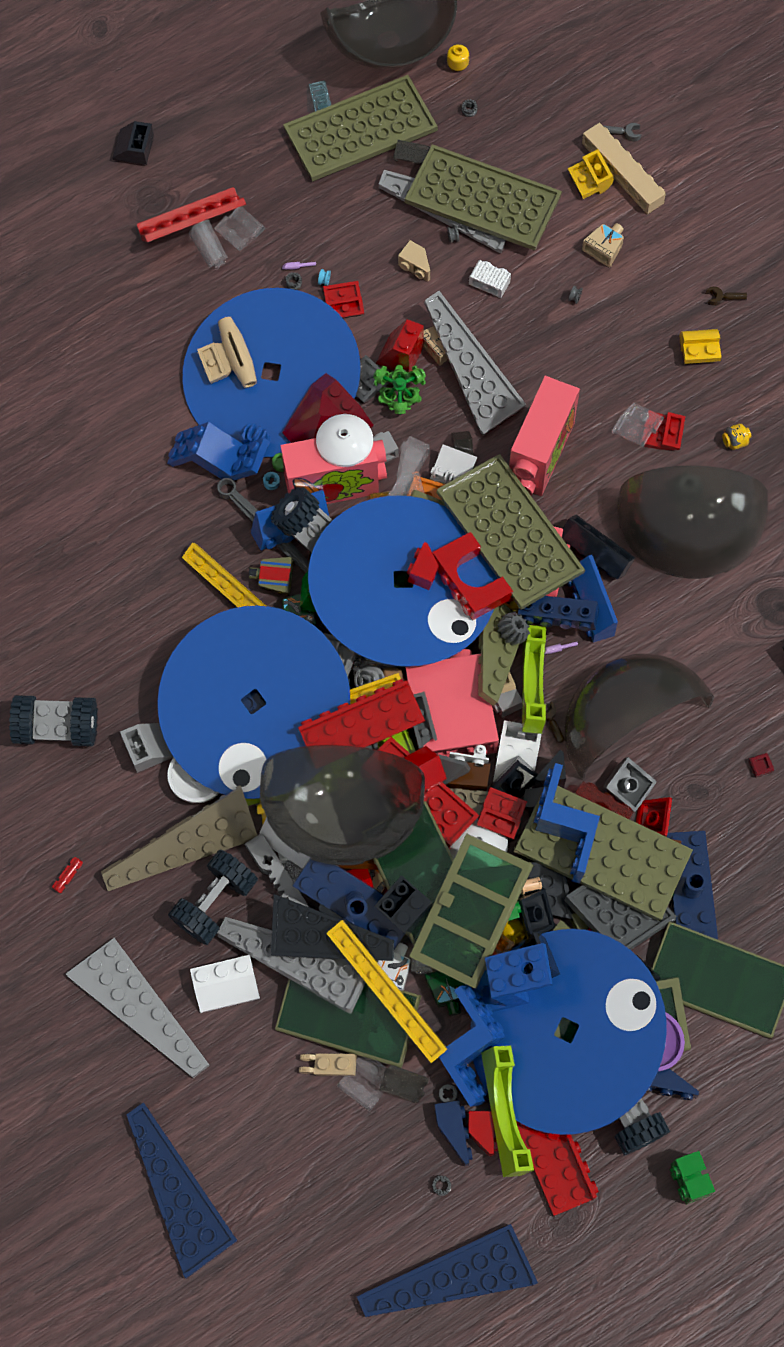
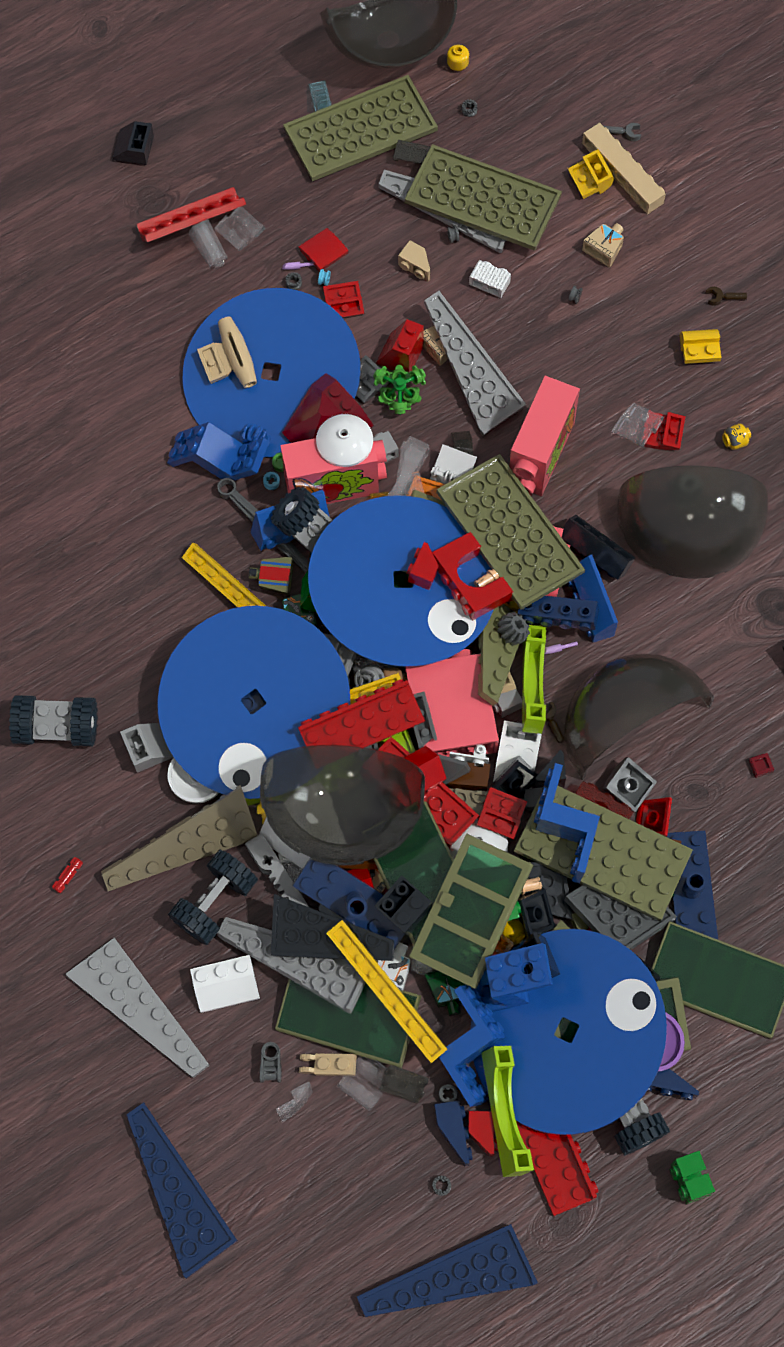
(270, 1067): none -> dark grey piece
(300, 1096): none -> clear slope
(323, 249): none -> red slope
(491, 576): none -> light nougat pin

